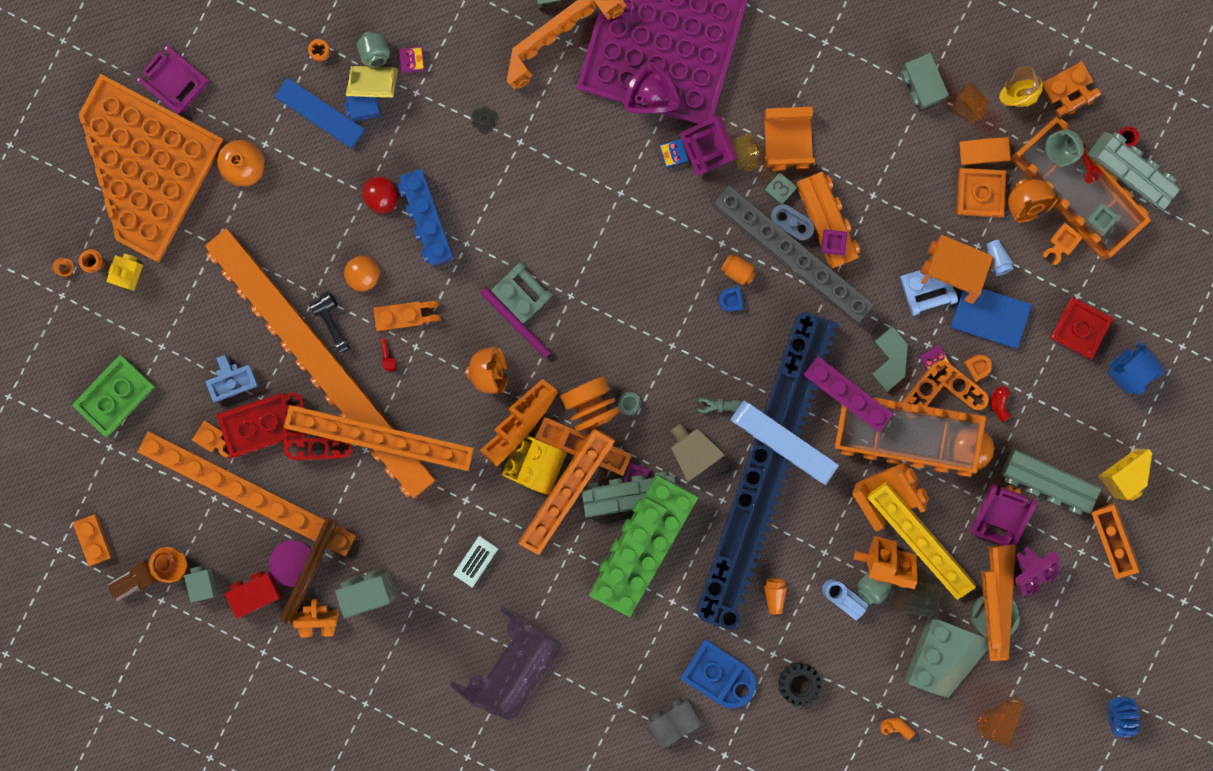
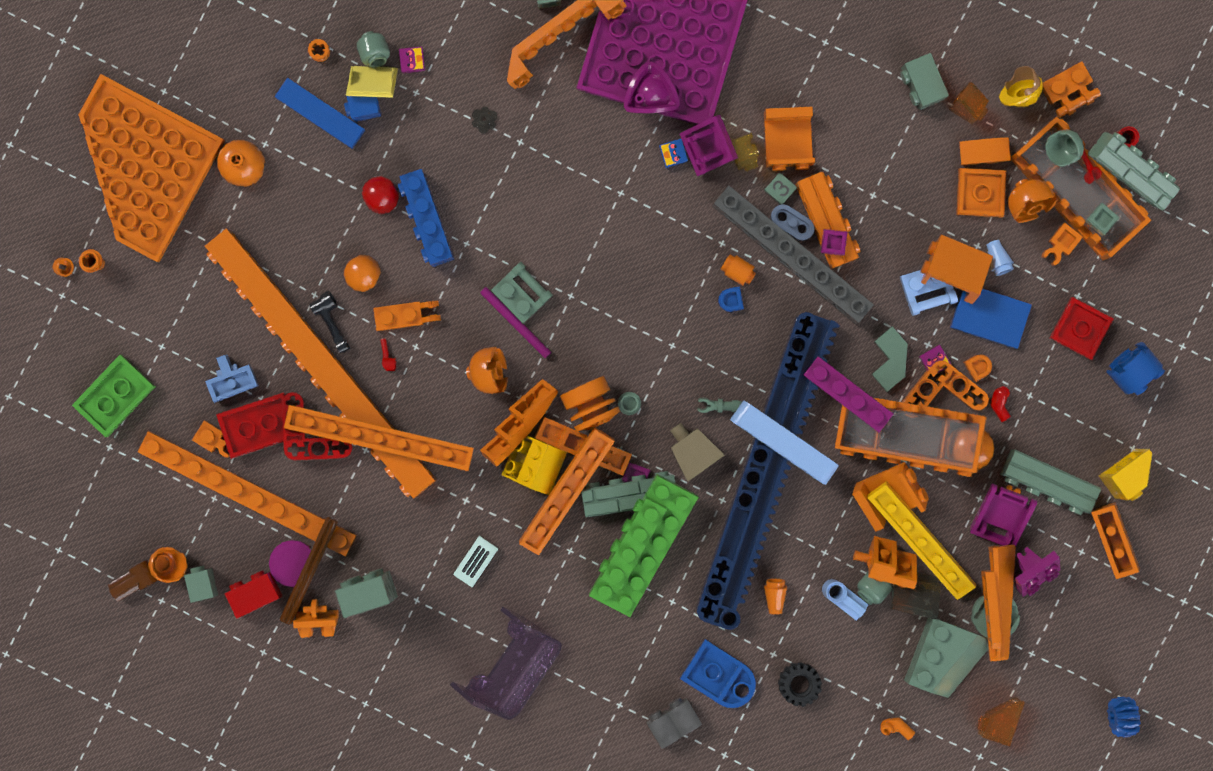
(92, 540): orange plate -> none
(124, 271): yellow brick -> none
(170, 78): magenta container -> none

